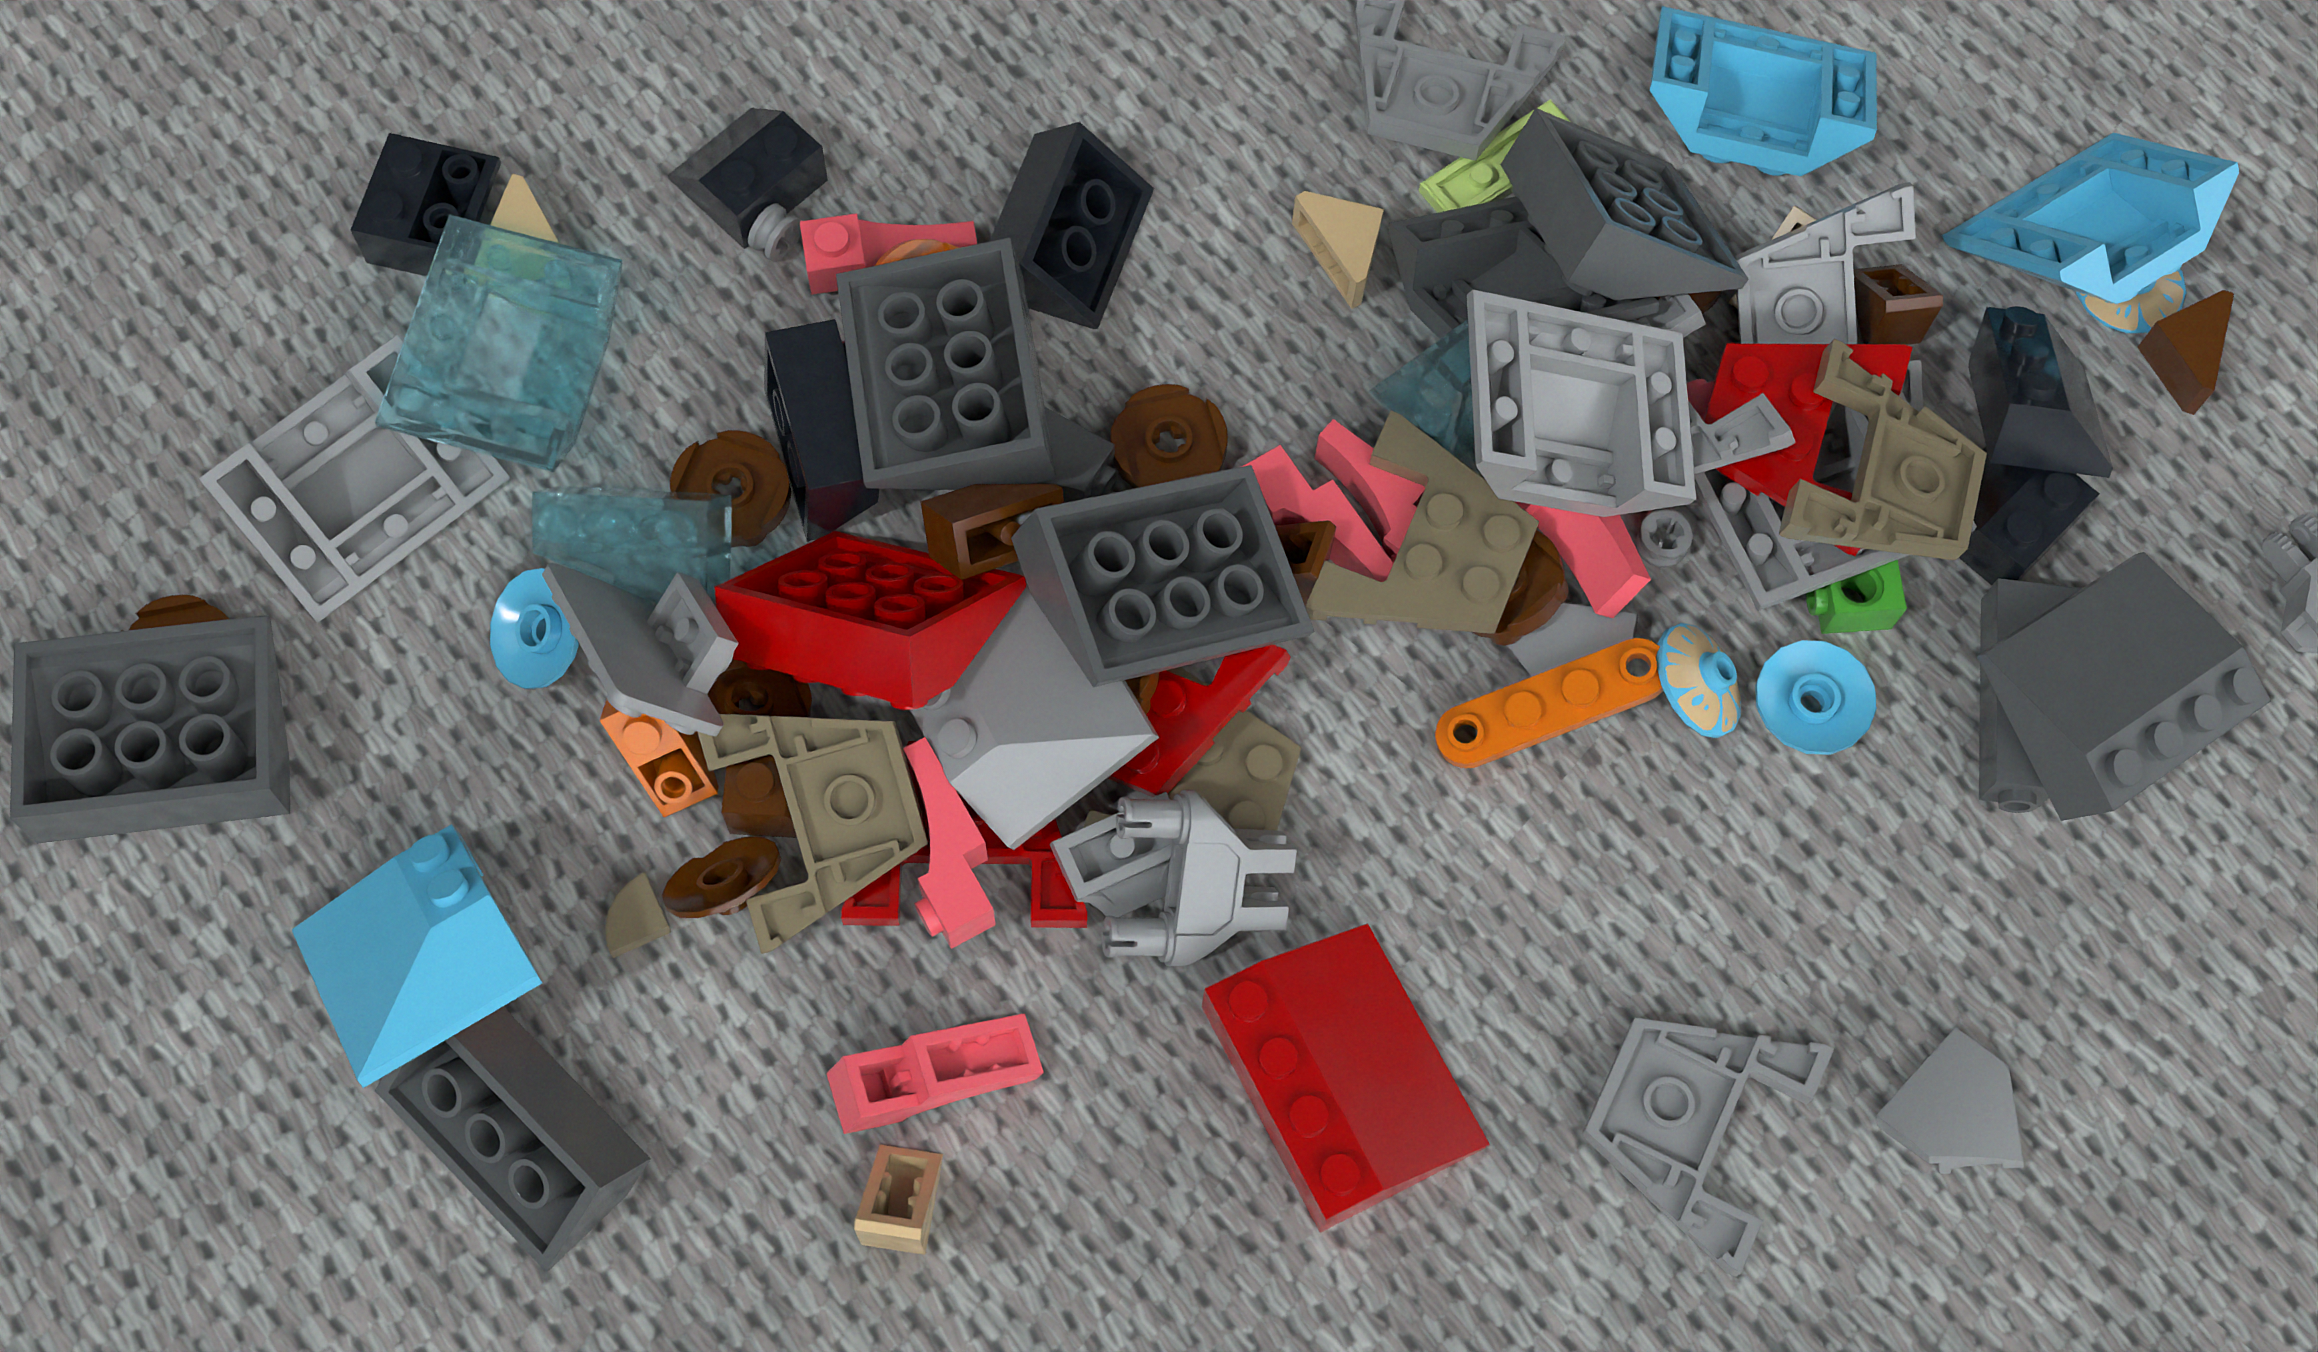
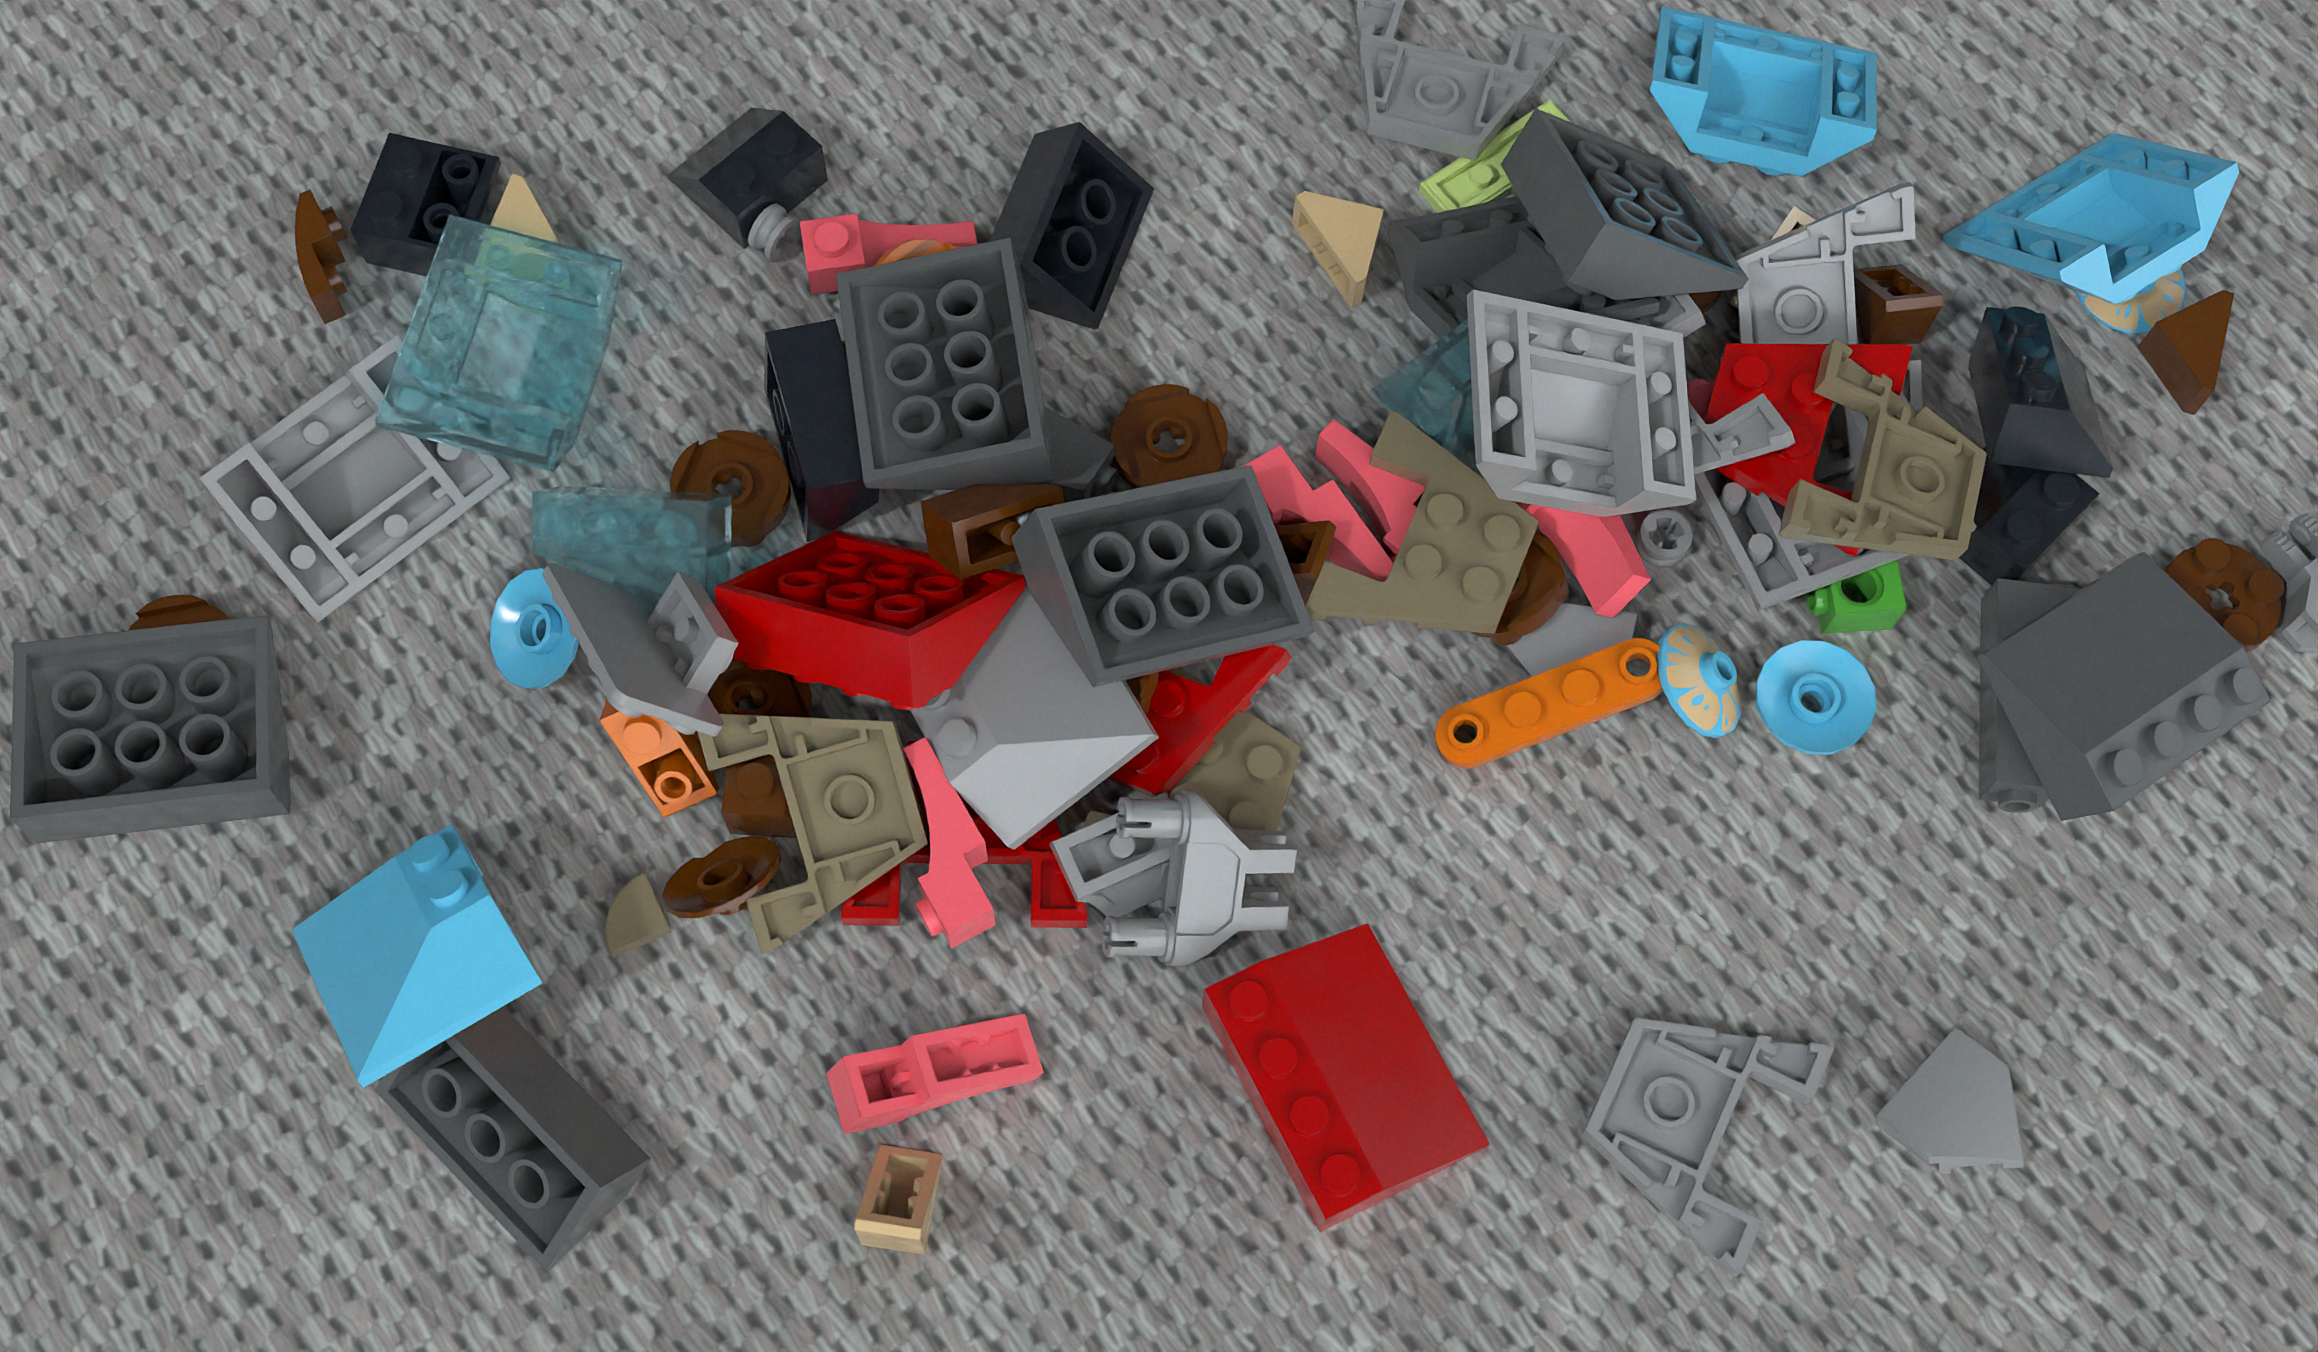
(318, 254): none -> reddish brown slope
(2246, 580): none -> reddish brown plate

